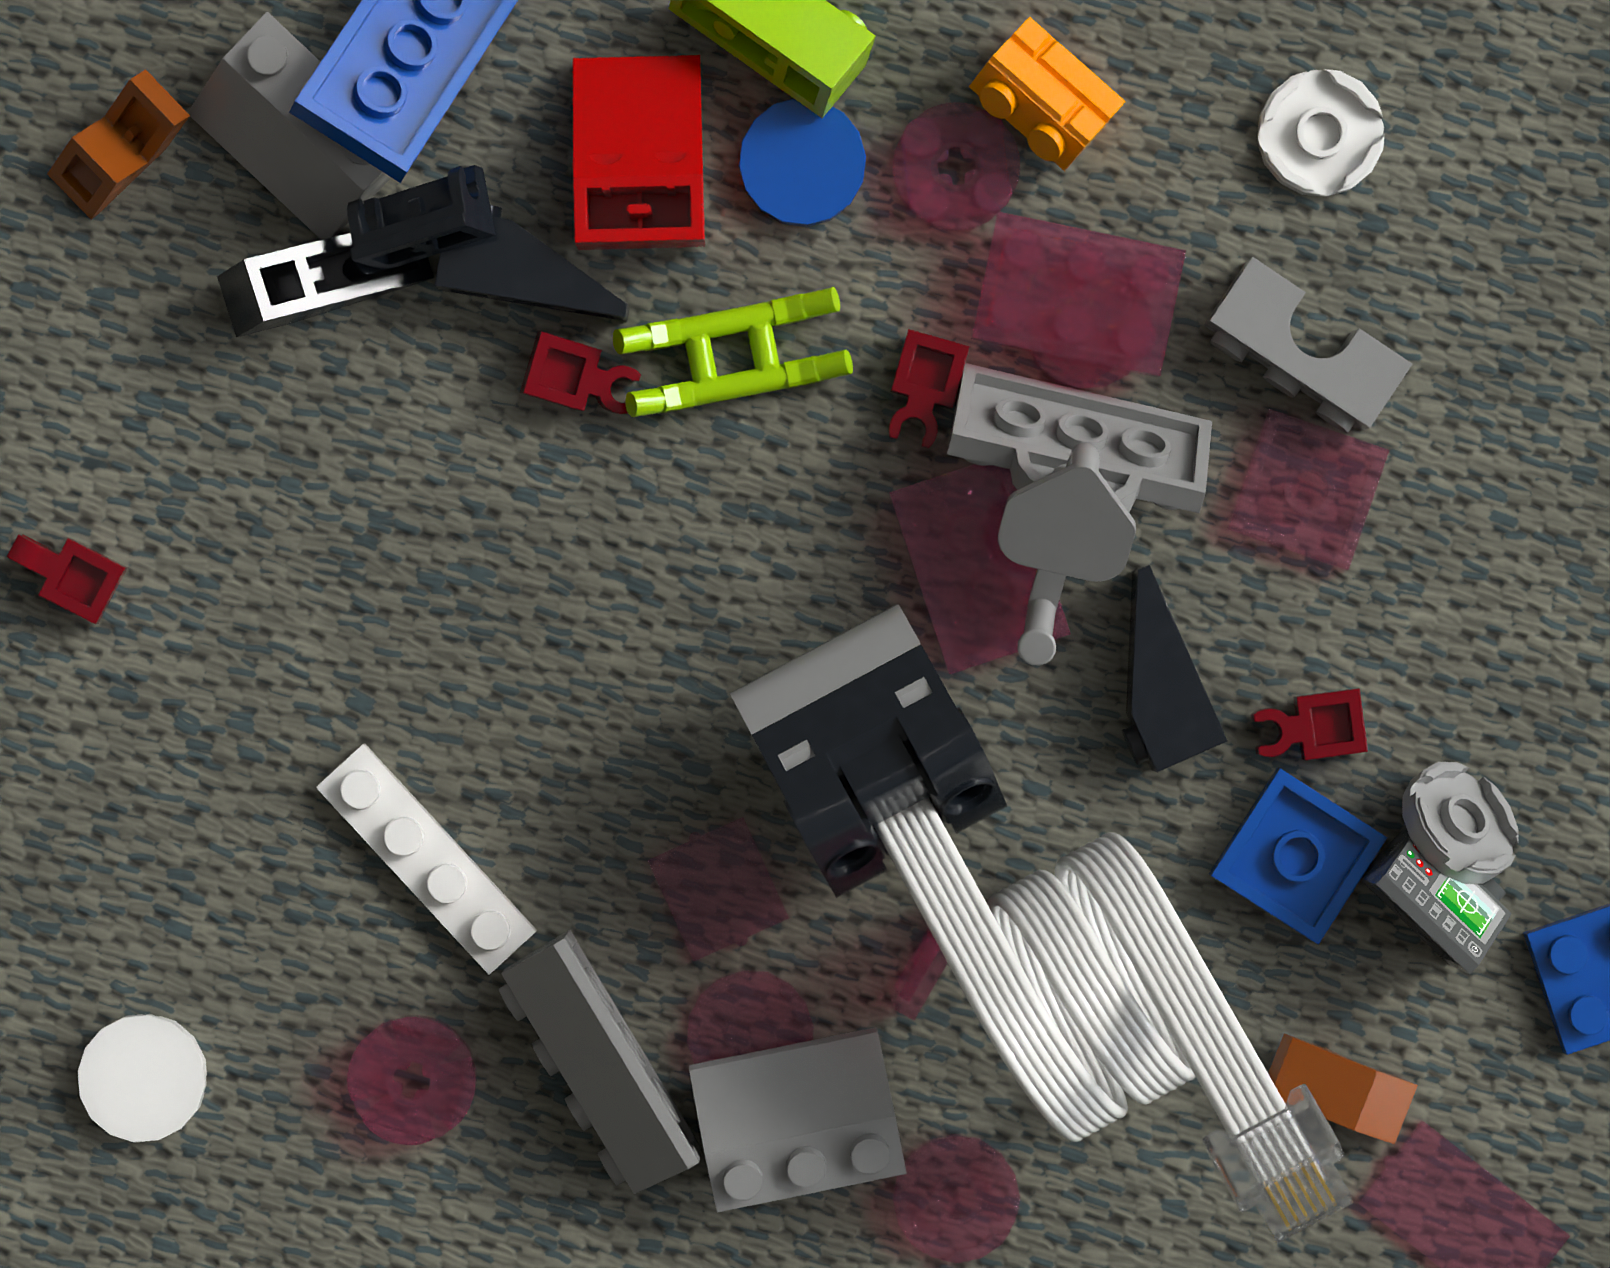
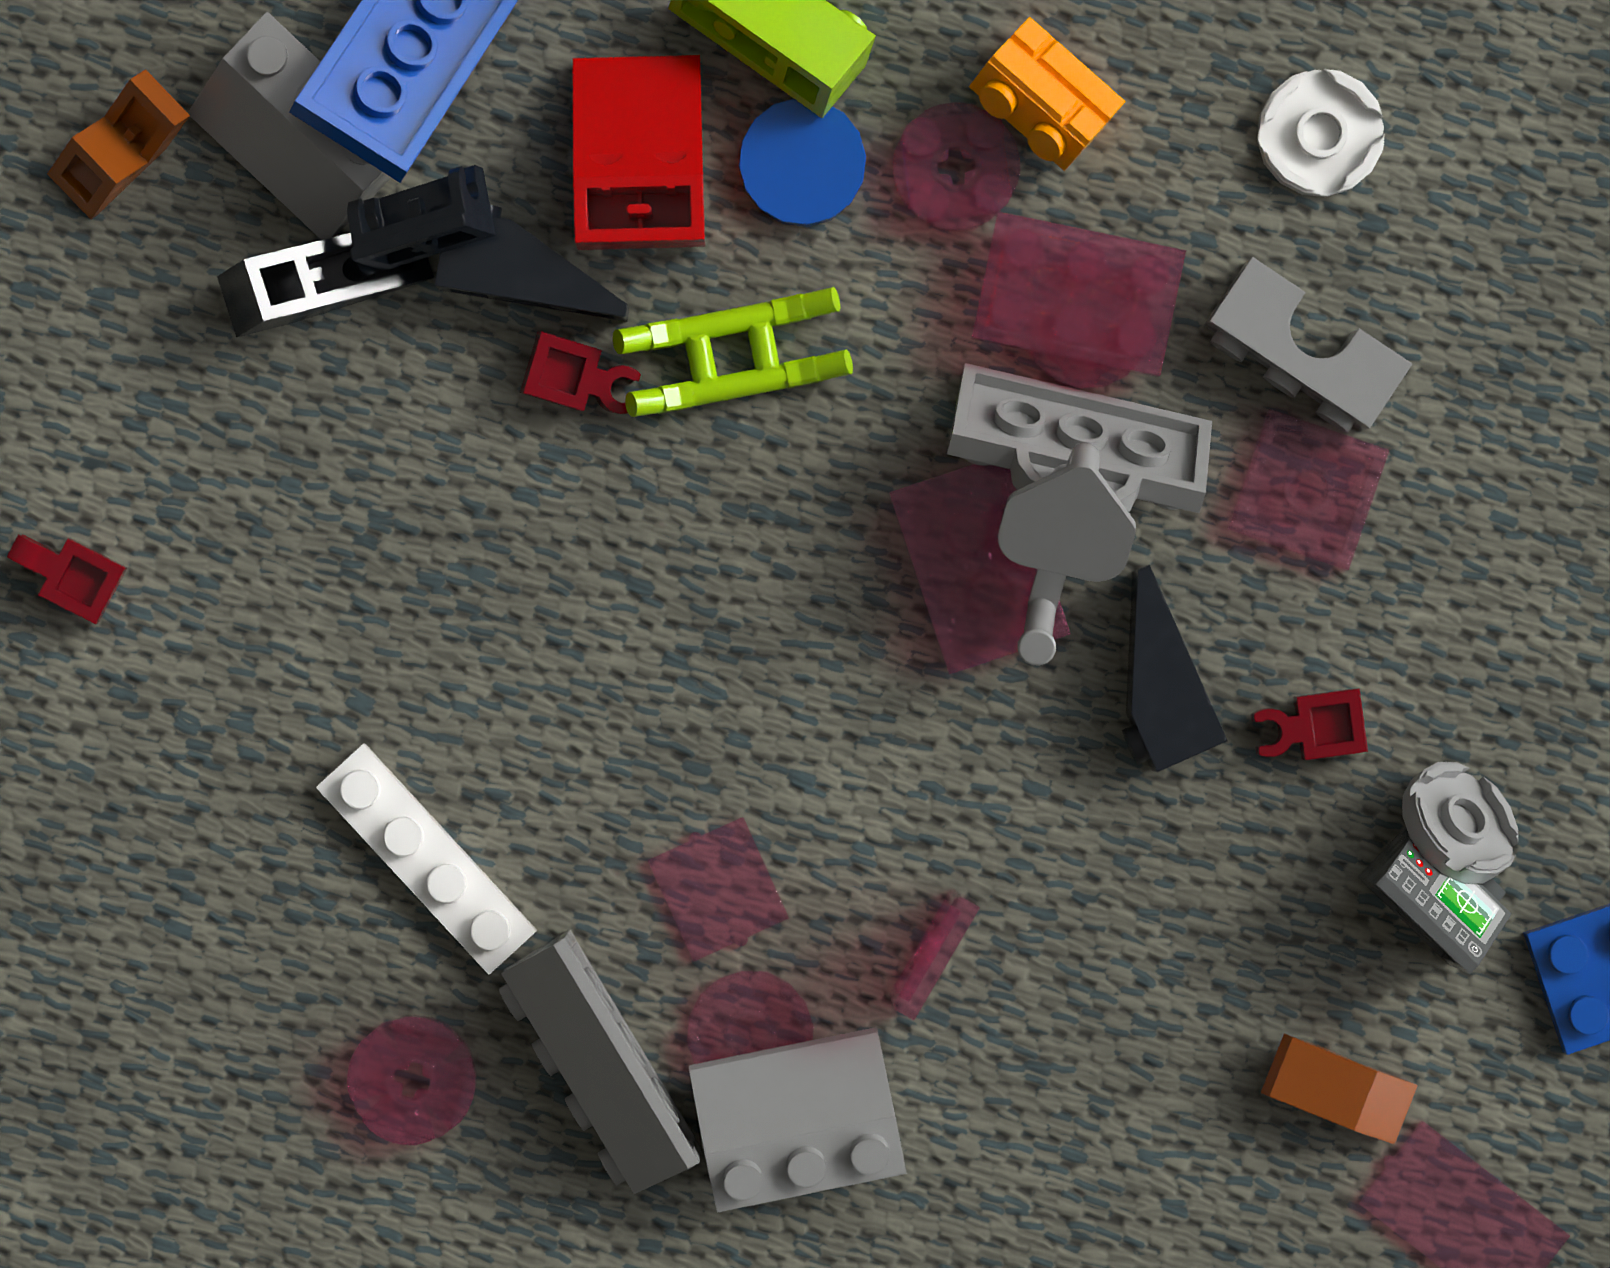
(142, 1077): white tile -> none
(928, 376): dark red plate -> none
(946, 1176): clear pink tile -> none
(1068, 971): piece -> none
(1297, 855): blue plate -> none

